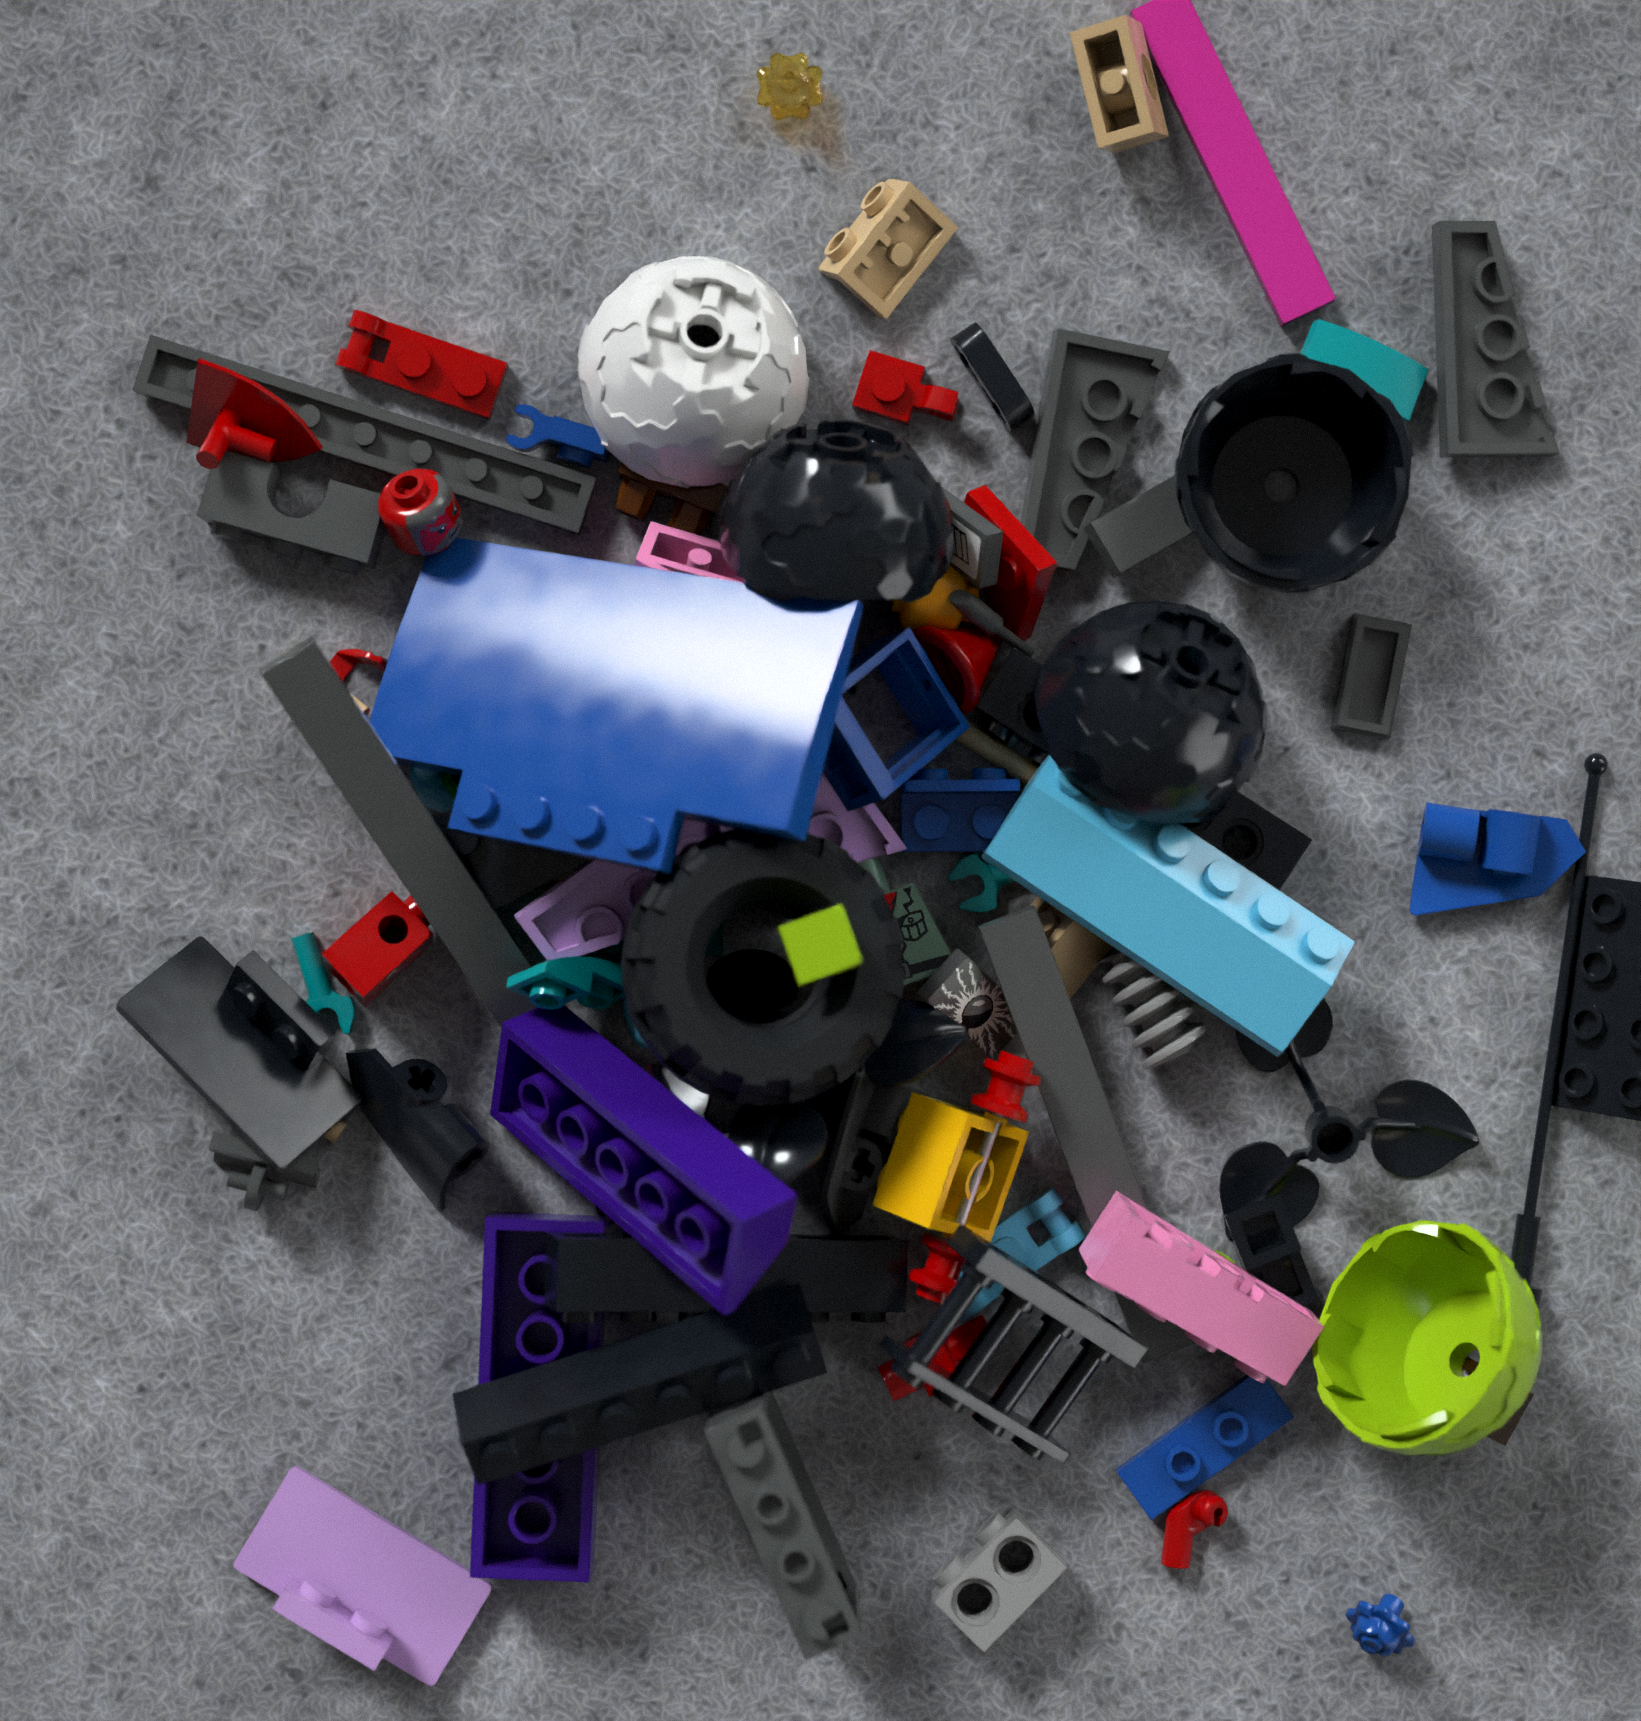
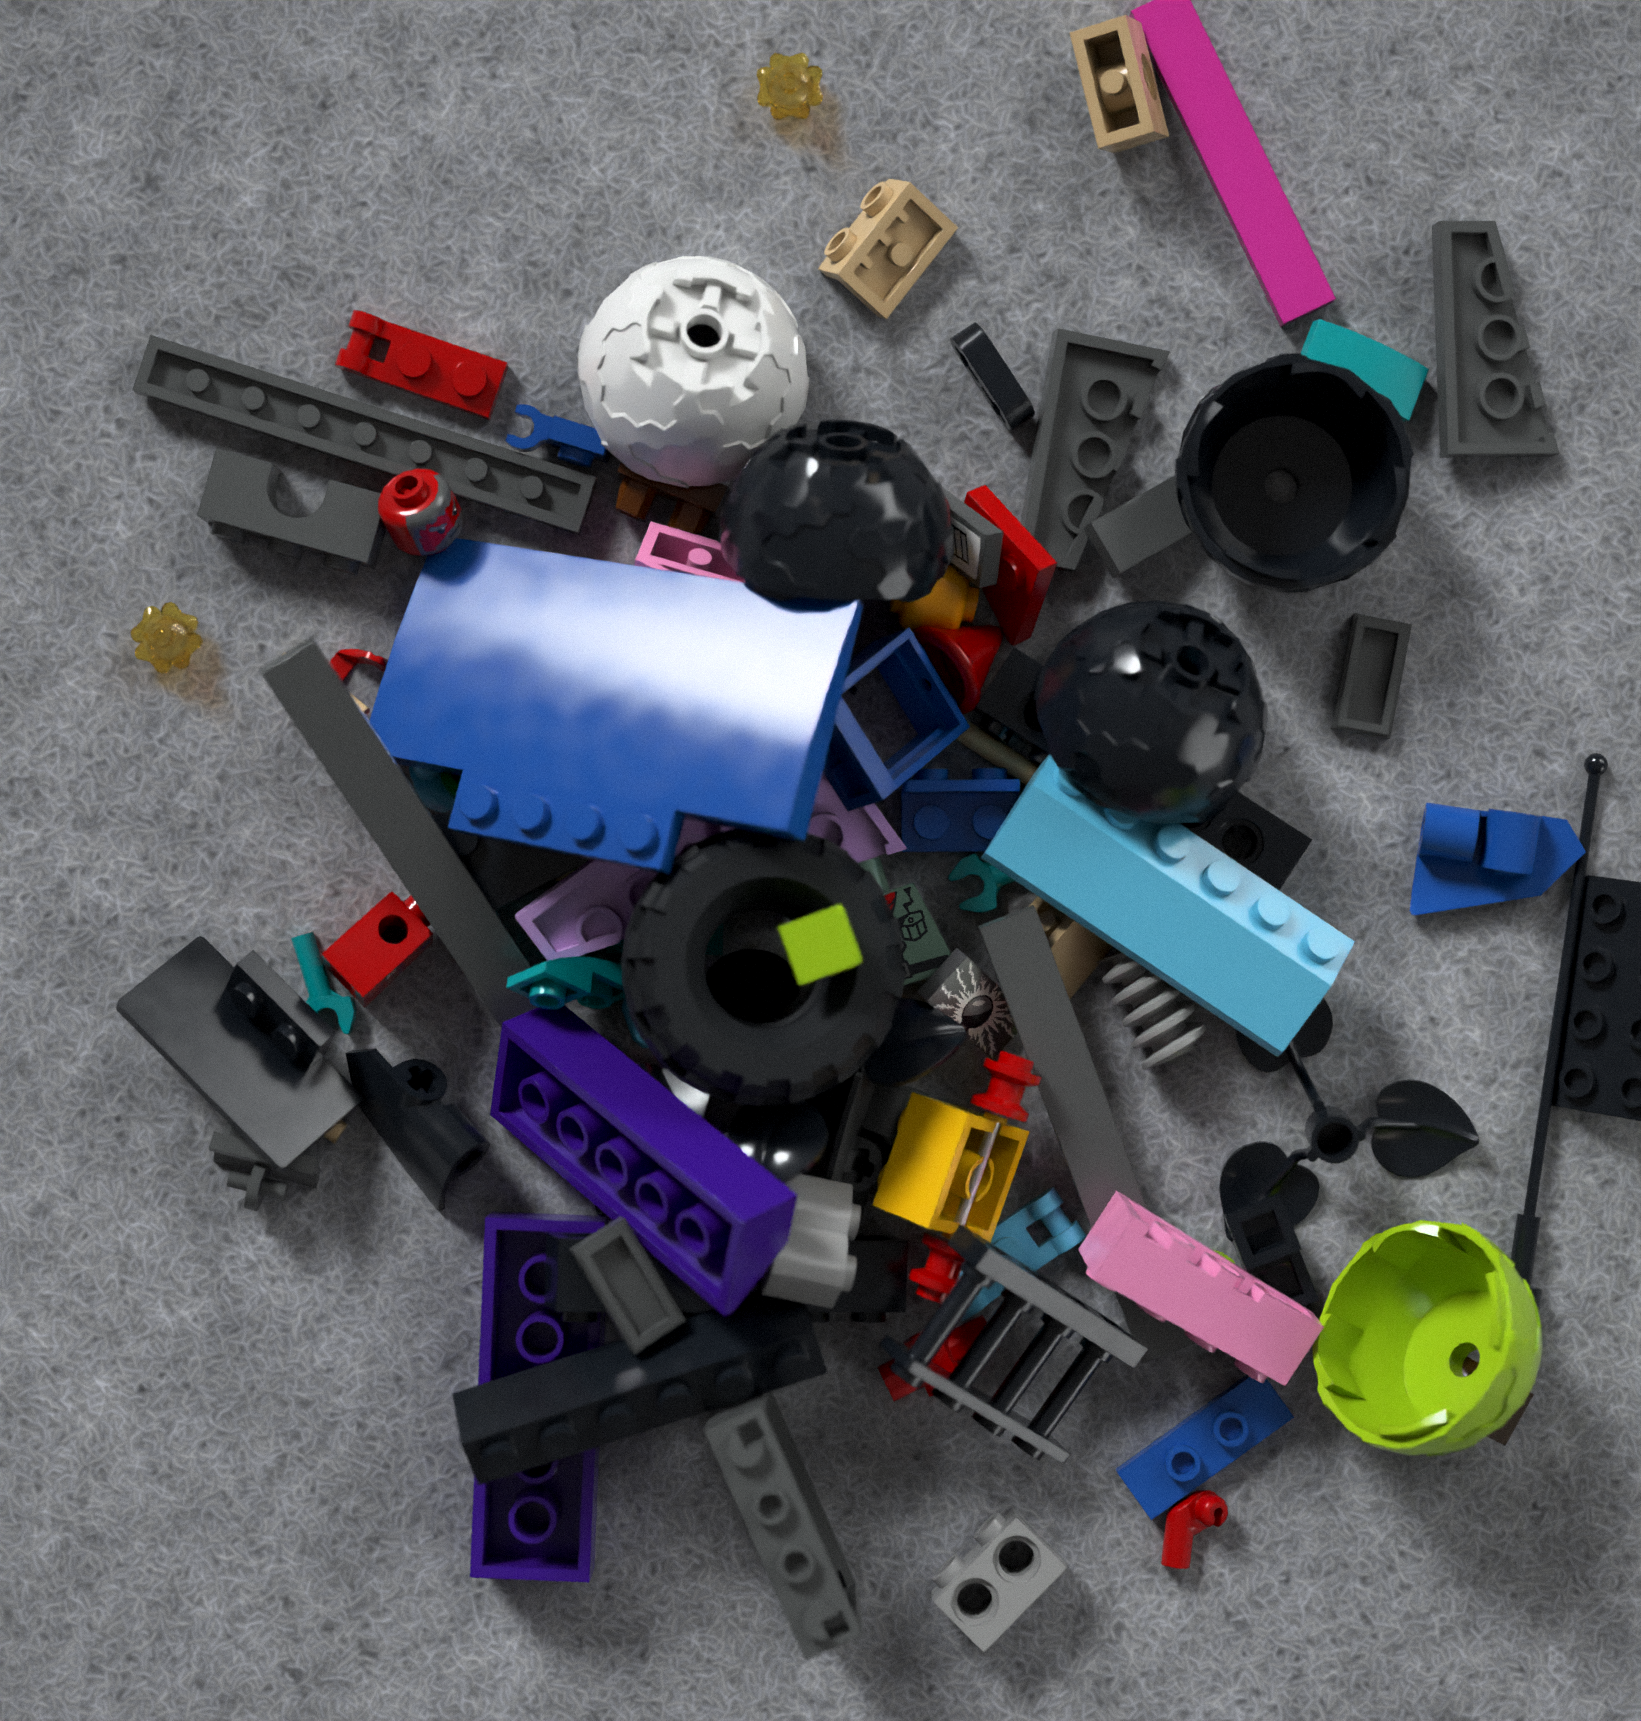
(166, 637): none -> clear yellow plant
(244, 419): red shield -> none
(360, 1579): lavender bracket -> none
(627, 1285): none -> dark grey tile
(815, 1259): none -> light grey brick
(895, 388): red plate -> none
(986, 619): dark grey piece -> none
(1380, 1627): blue plant -> none

